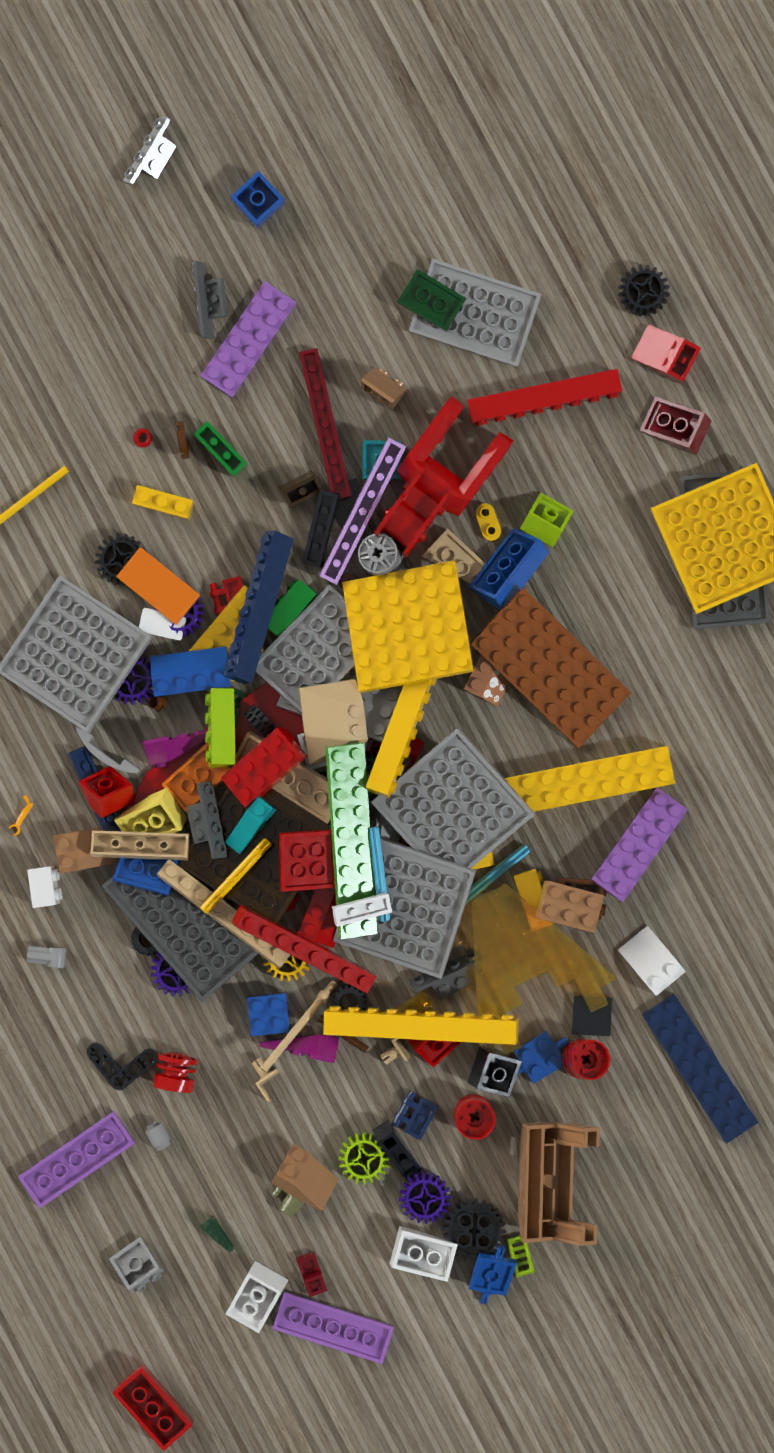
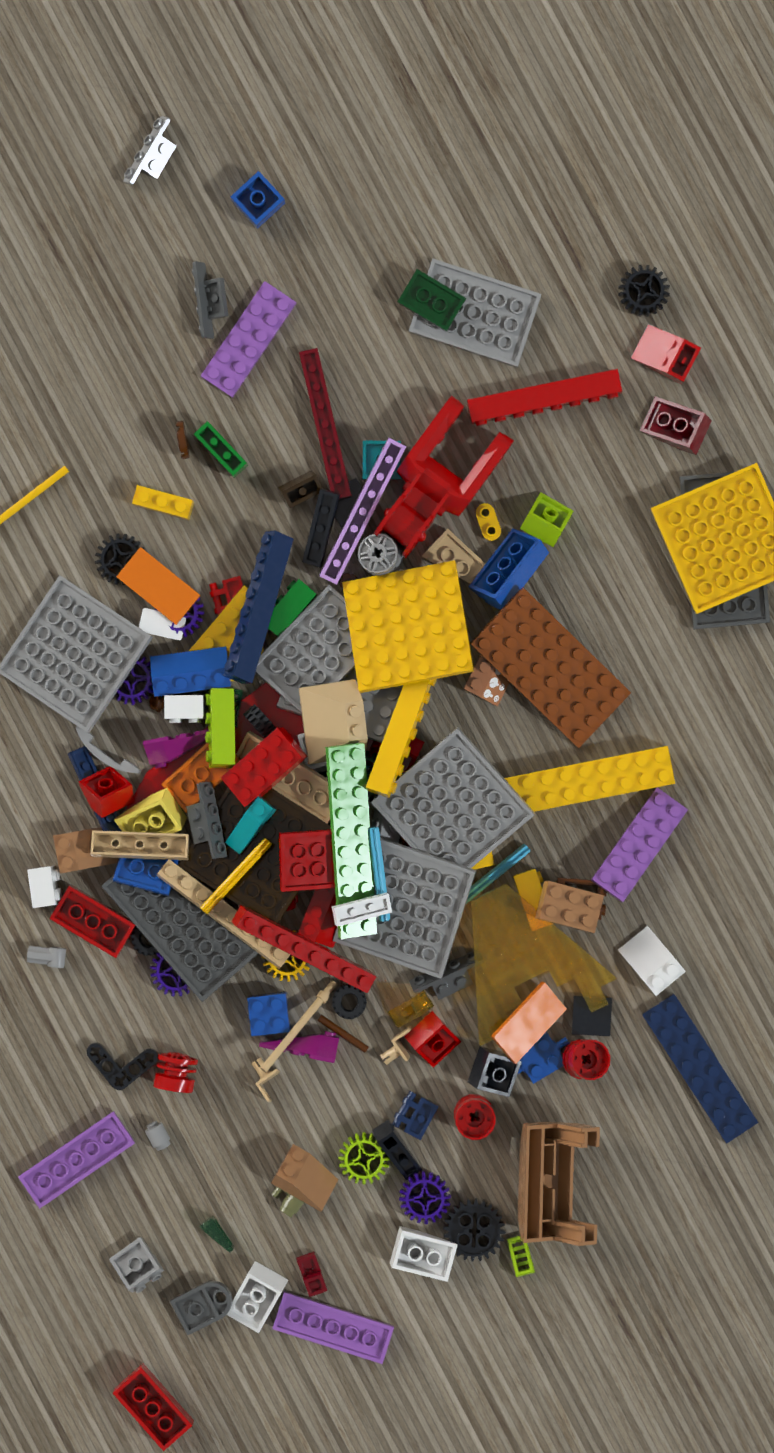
(25, 811): light orange piece -> none
(93, 921): none -> red brick
(138, 433): red plate -> none
(184, 707): none -> white brick
(201, 1307): none -> dark grey plate
(382, 387): medium nougat slope -> none
(421, 1025): yellow brick -> none
(492, 1274): blue plate -> none
(528, 1022): none -> orange tile

